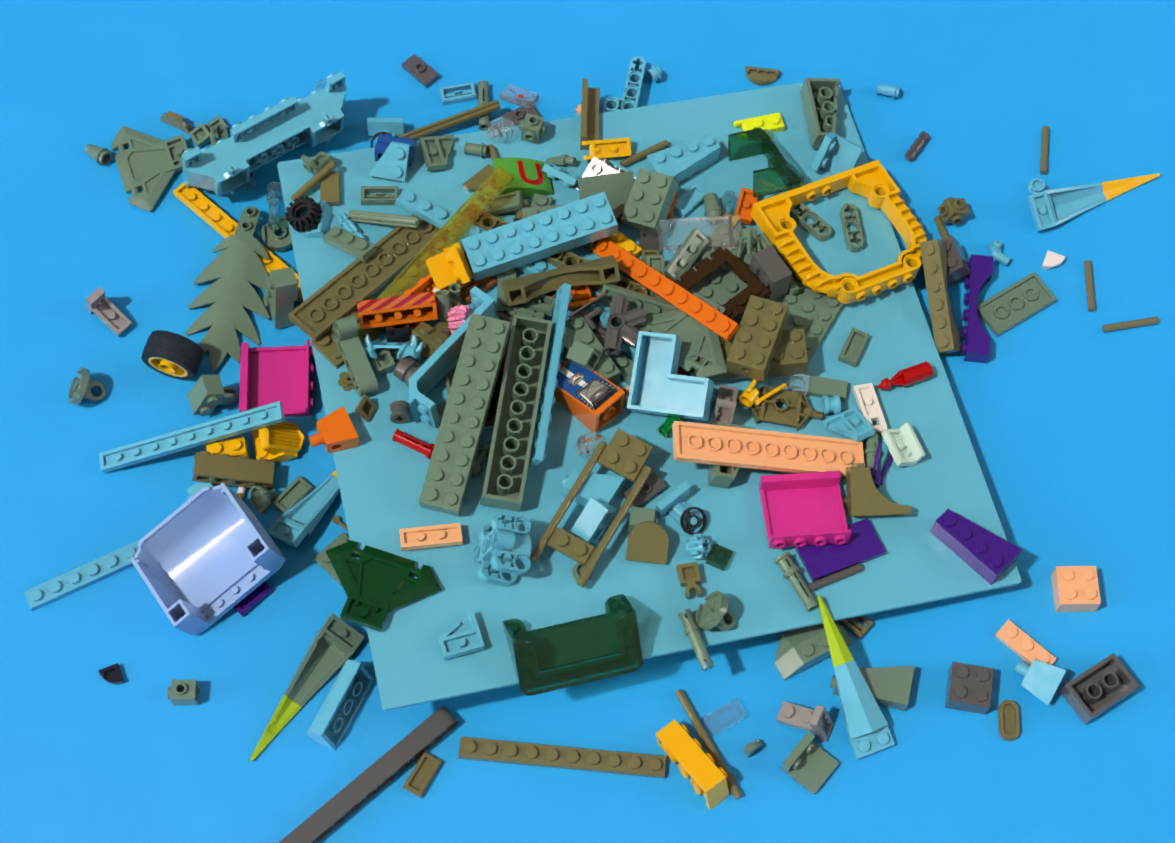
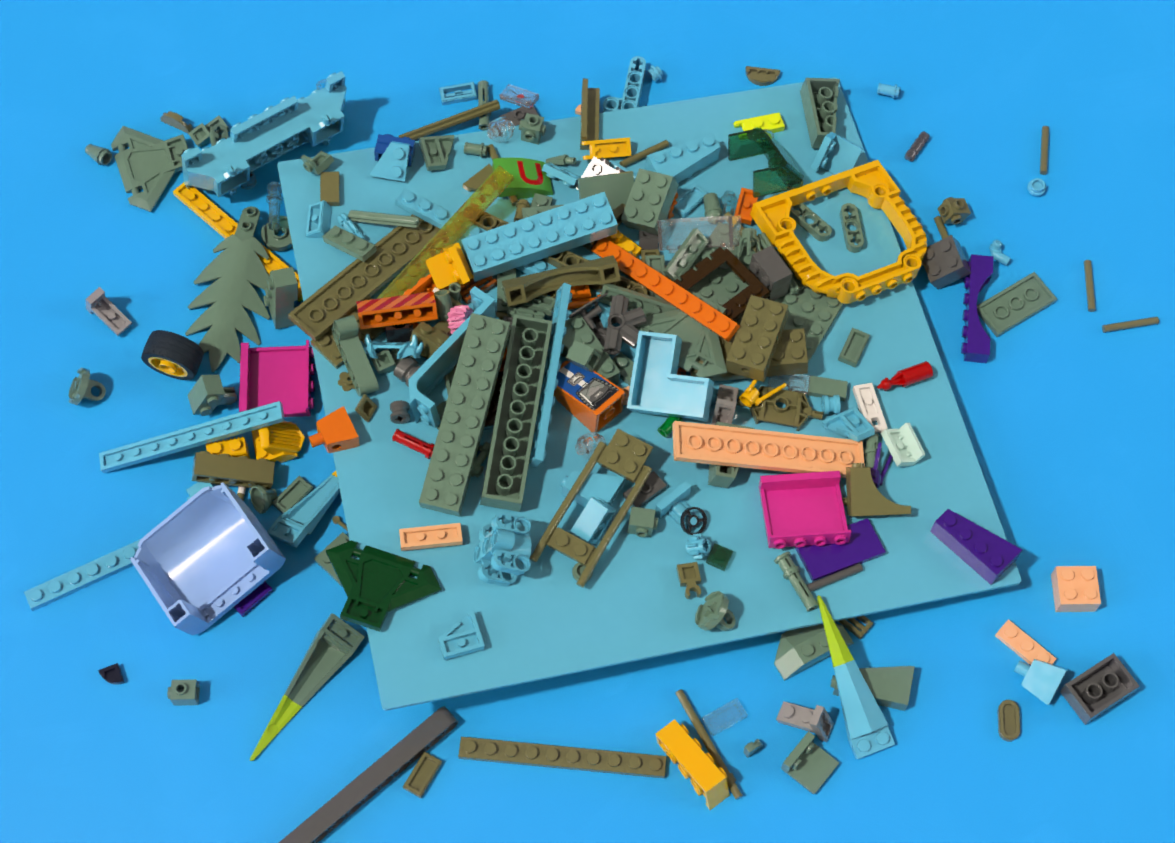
(309, 219): black tyre -> none
(313, 181): olive bar -> none
(340, 705): medium azure brick -> none
(379, 198): sand green tile -> none
(384, 126): medium azure piece -> none
(420, 70): dark grey plate -> none
(506, 203): sand green tile -> none
(576, 649): clear green windscreen -> none
(648, 543): olive tile -> none
(692, 631): sand green pin -> none
(935, 271): olive arch -> none
(969, 688): dark grey brick -> none
(1052, 260): white tile -> none
(1062, 204): medium azure plate -> none

